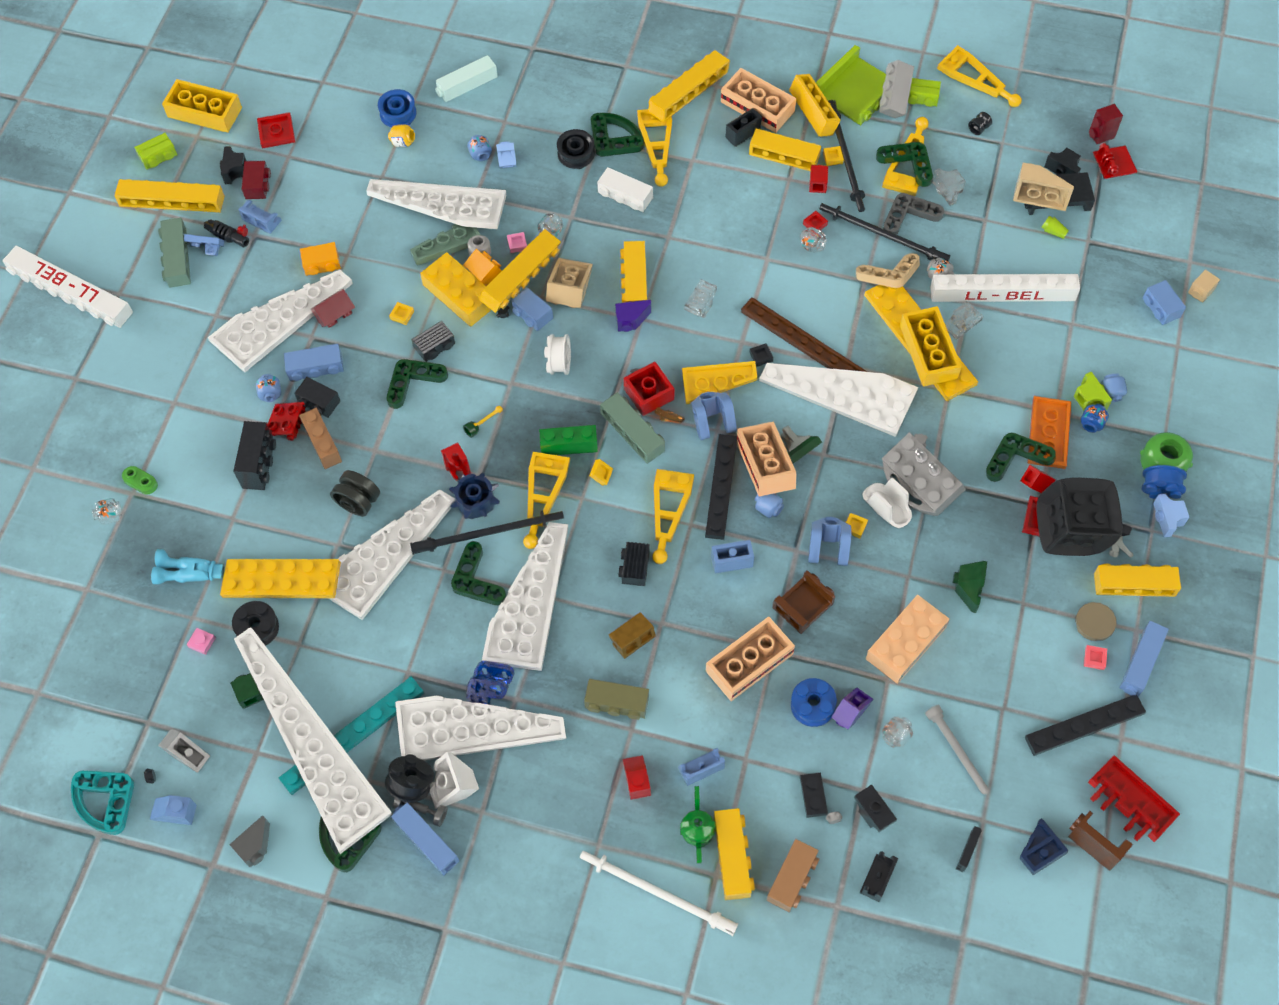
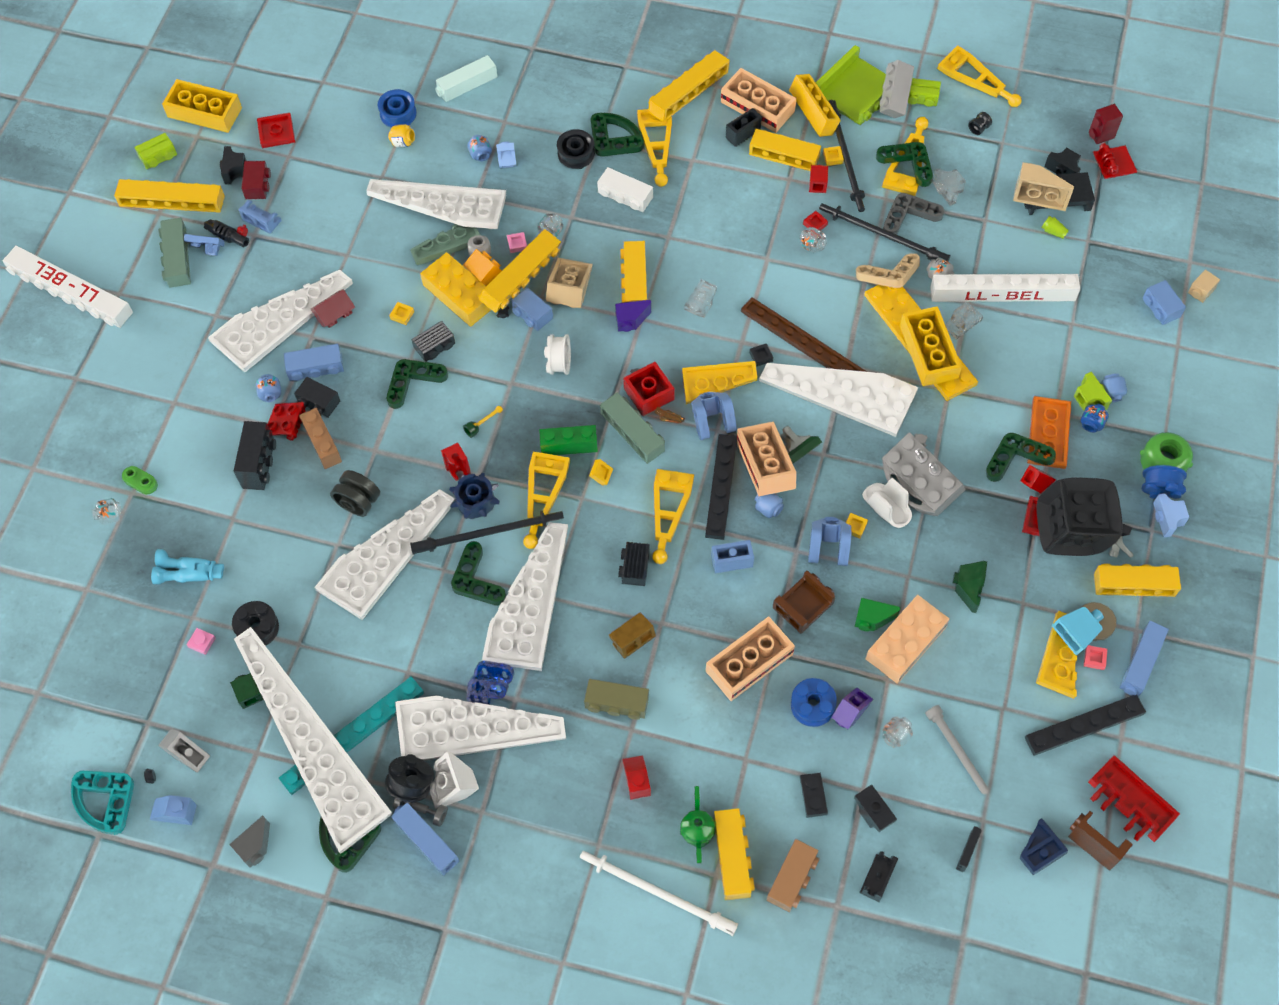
(280, 578): yellow plate -> none
(320, 258): light orange brick -> none
(702, 767): medium blue hinge -> none
(834, 817): light grey piece -> none
(875, 614): none -> green slope
(1058, 665): none -> yellow wing
(1079, 628): none -> medium azure torso

